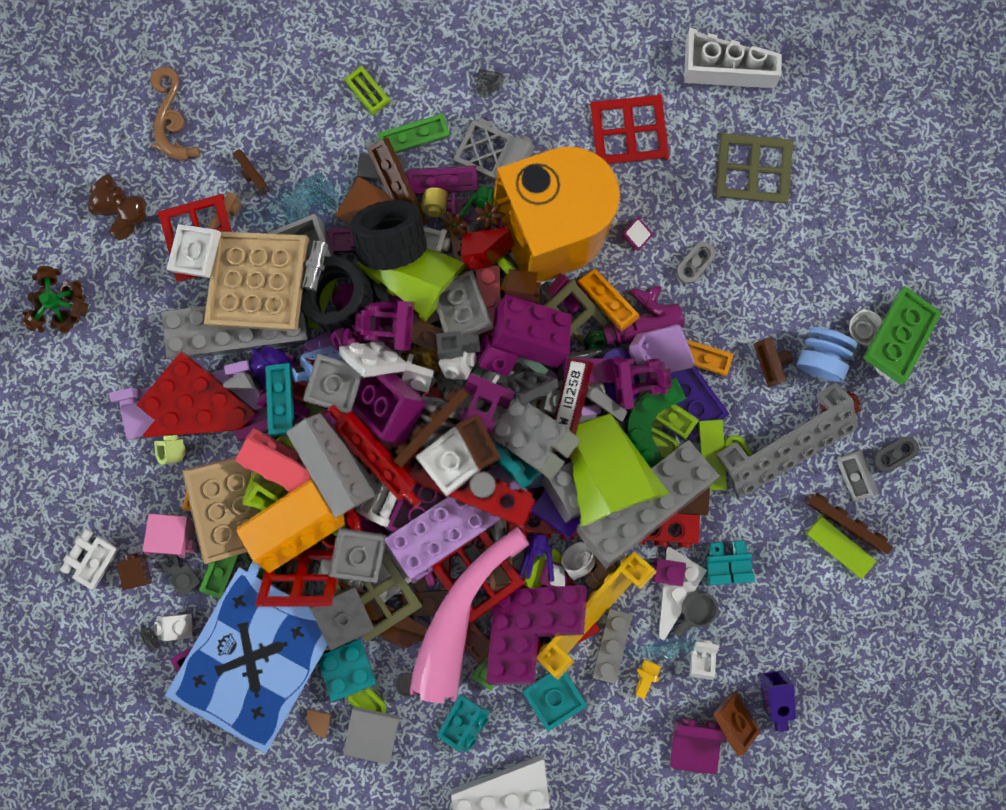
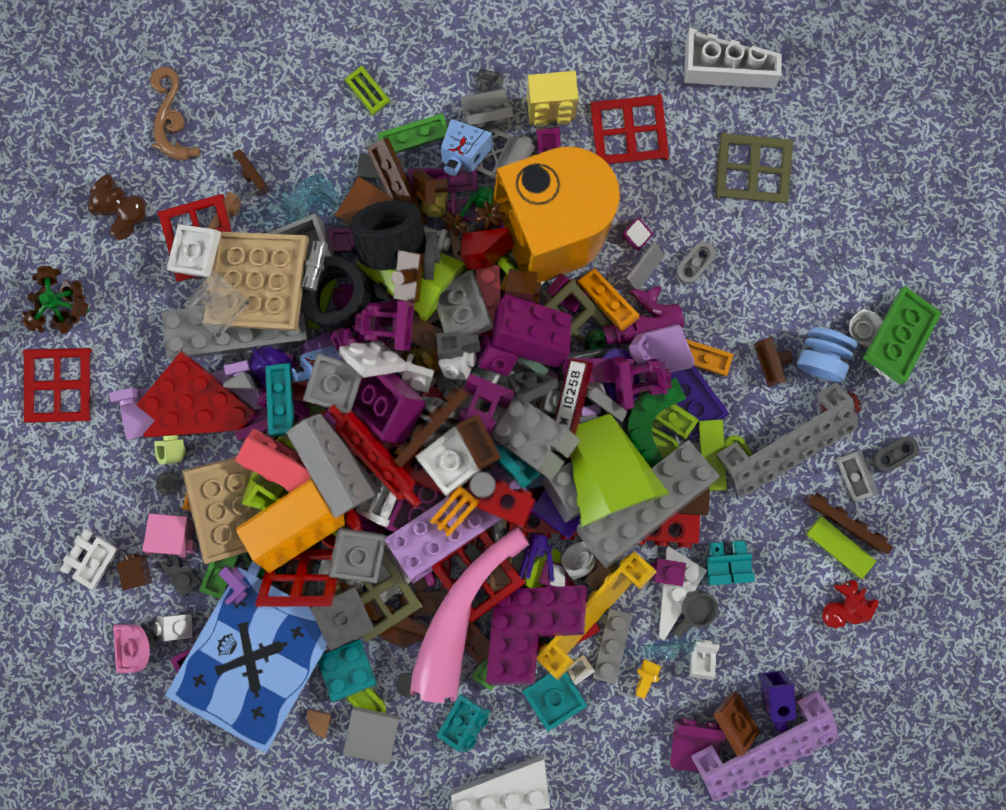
(57, 385): none -> red window
(131, 648): none -> bright pink tile
(169, 483): none -> clear smoke tile
(216, 303): none -> clear tile
(234, 579): none -> medium lavender bracket
(408, 276): none -> tile
(426, 187): none -> reddish brown tile
(431, 255): none -> dark grey plate
(442, 524): none -> light orange tile
(464, 147): none -> light blue torso
(486, 107): none -> light grey bracket
(548, 139): none -> magenta bracket
(552, 98): none -> light yellow piece
(580, 670): none -> white slope
(644, 266): none -> light grey slope
(776, 753): none -> lavender bracket
(854, 608): none -> red animal

